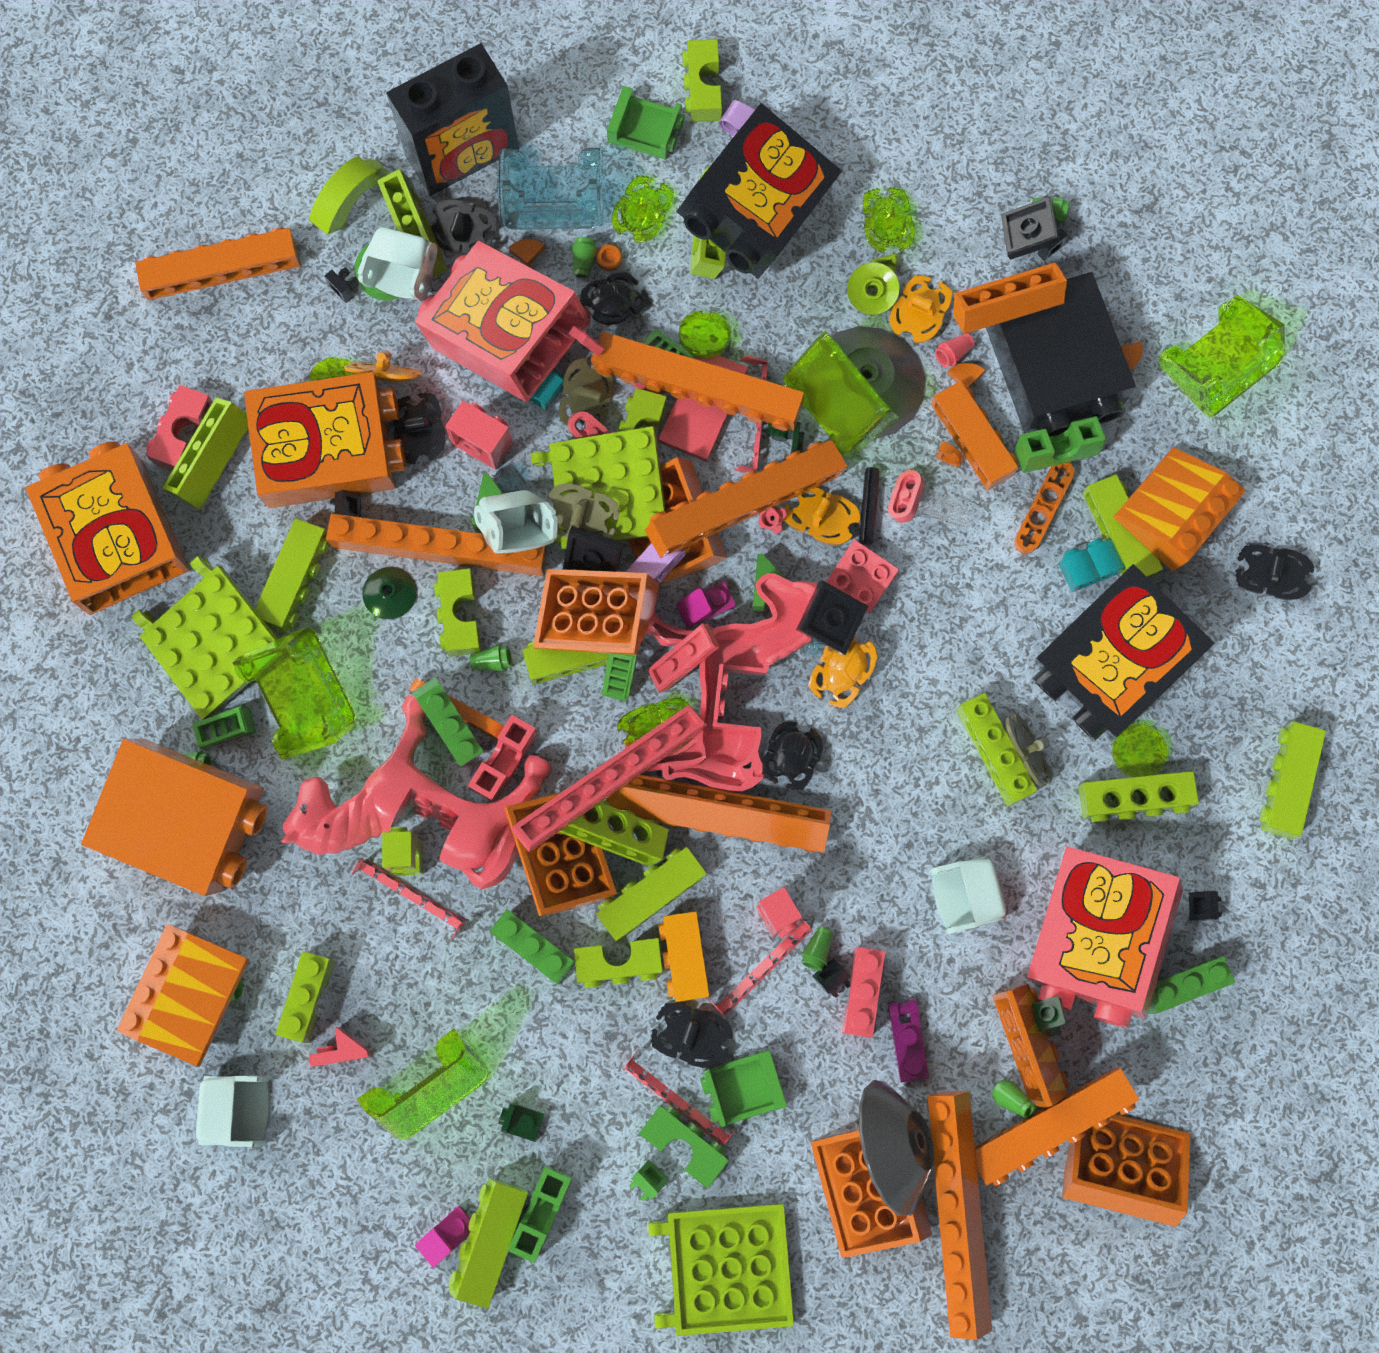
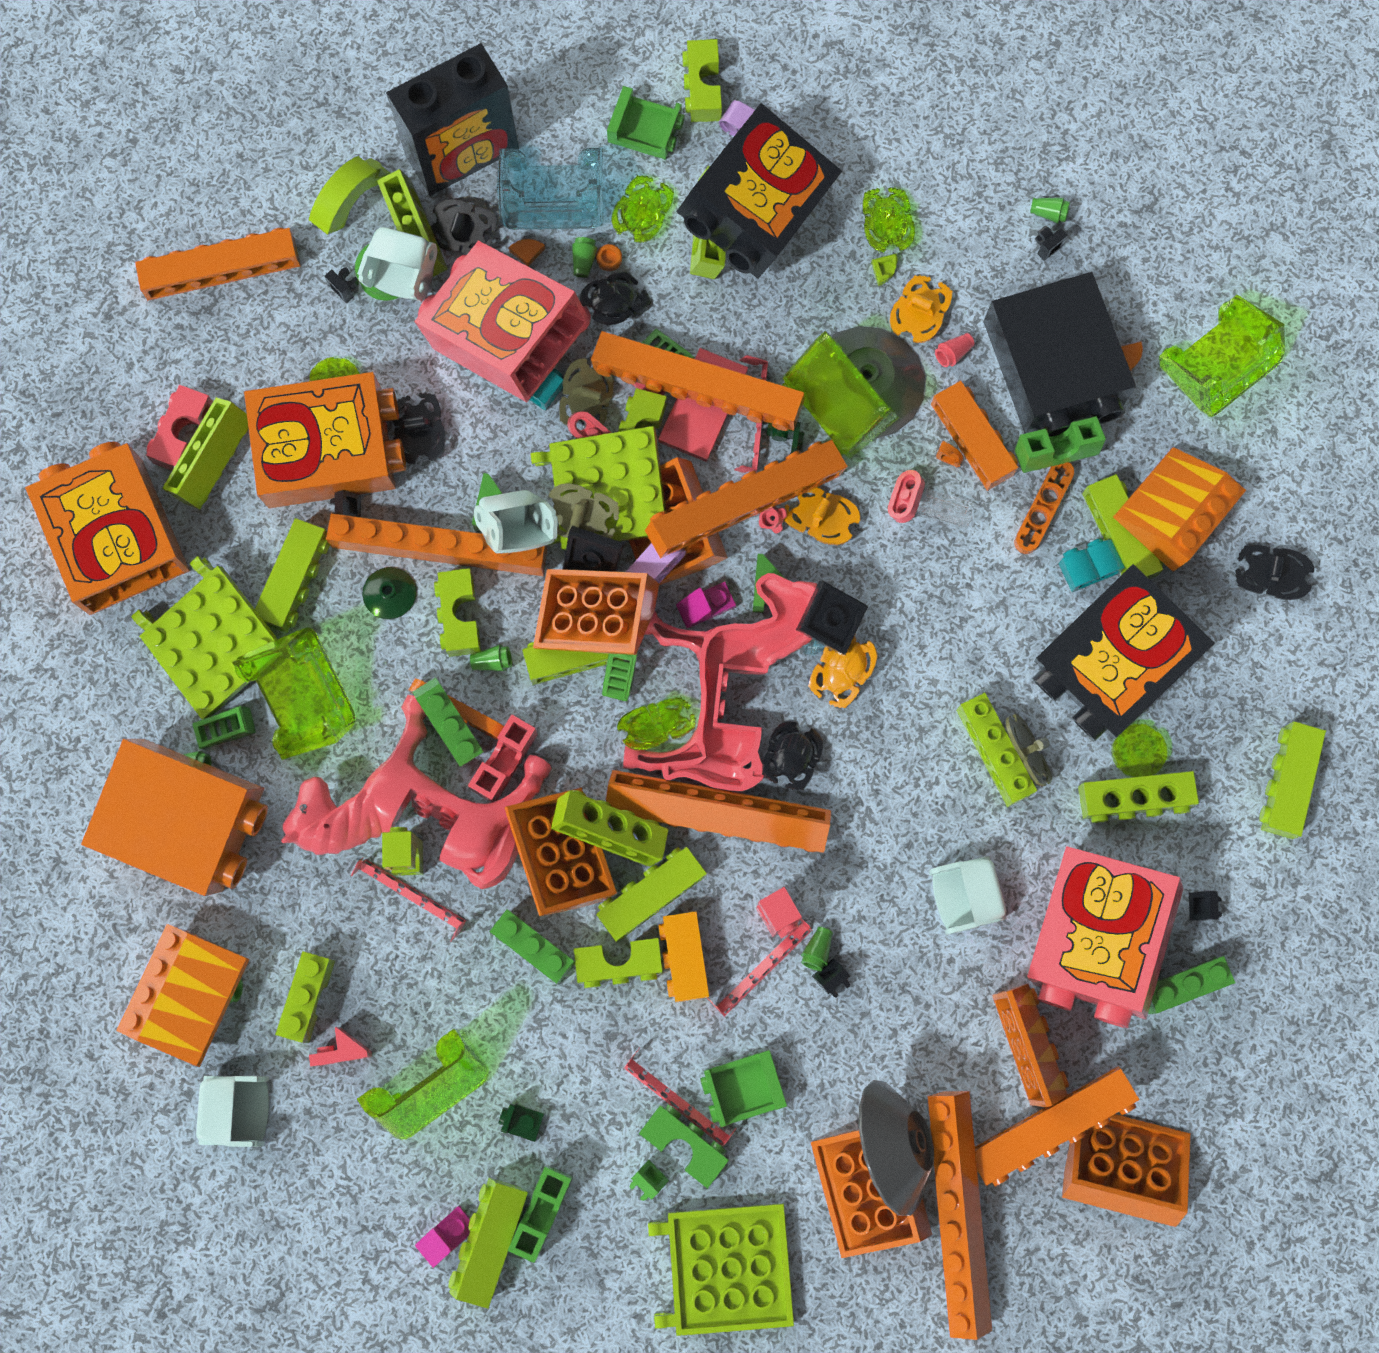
(383, 370): light orange shield -> none
(479, 434): coral brick -> none
(507, 479): clear light blue tile -> none
(586, 340): coral tile -> none
(608, 778): coral tile -> none
(683, 657): coral tile -> none
(692, 1035): black shield -> none
(704, 334): clear neon green tile -> none
(863, 574): coral hinge -> none
(864, 992): coral arch -> none
(869, 506): black axle -> none
(874, 275): lime dish -> none
(908, 1041): magenta plate -> none
(966, 372): orange tile -> none
(1009, 298): orange brick -> none
(1012, 1098): bright green cone -> none
(1030, 228): tile -> none
(1049, 1016): dark green bracket -> none

